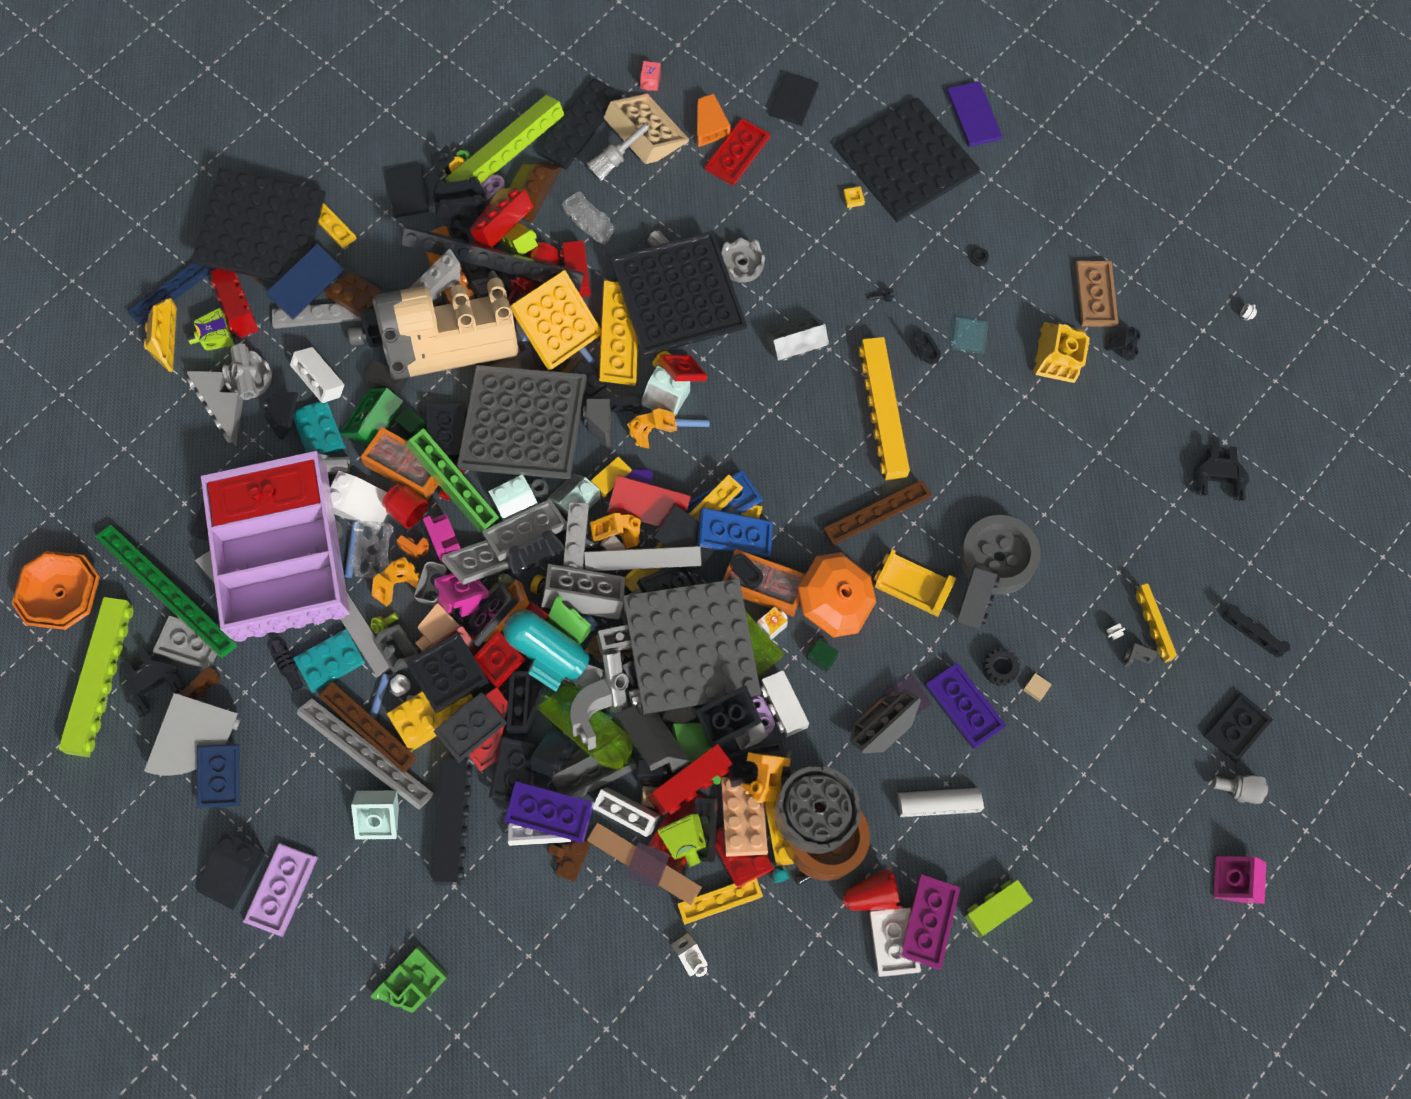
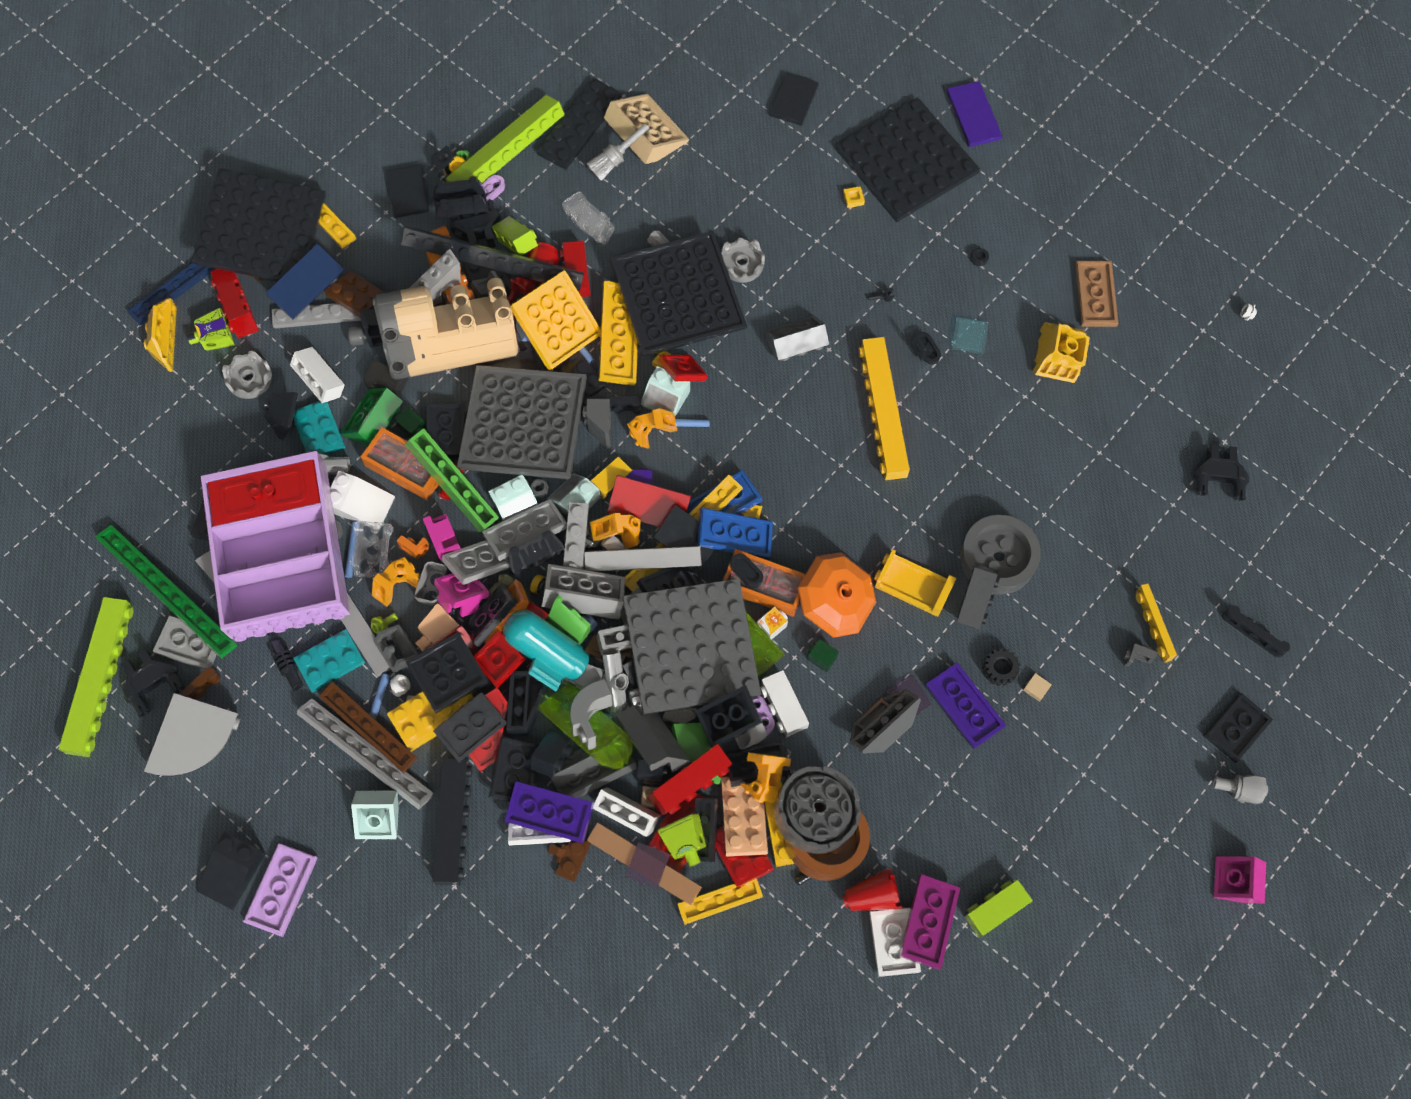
(45, 579): orange rock -> none
(218, 775): dark blue tile -> none
(223, 404): light grey slope -> none
(243, 371): light grey piece -> none
(405, 505): red piece -> none
(412, 982): bright green slope -> none
(500, 216): red wedge -> none
(537, 181): reddish brown wedge -> none
(650, 75): coral brick -> none
(690, 956): white bracket -> none
(712, 122): orange slope -> none
(737, 152): red tile -> none
(780, 874): teal hinge -> none
(877, 513): reddish brown plate -> none
(940, 802): white brick -> none
(1115, 631): white plate -> none
(1128, 342): black bracket -> none

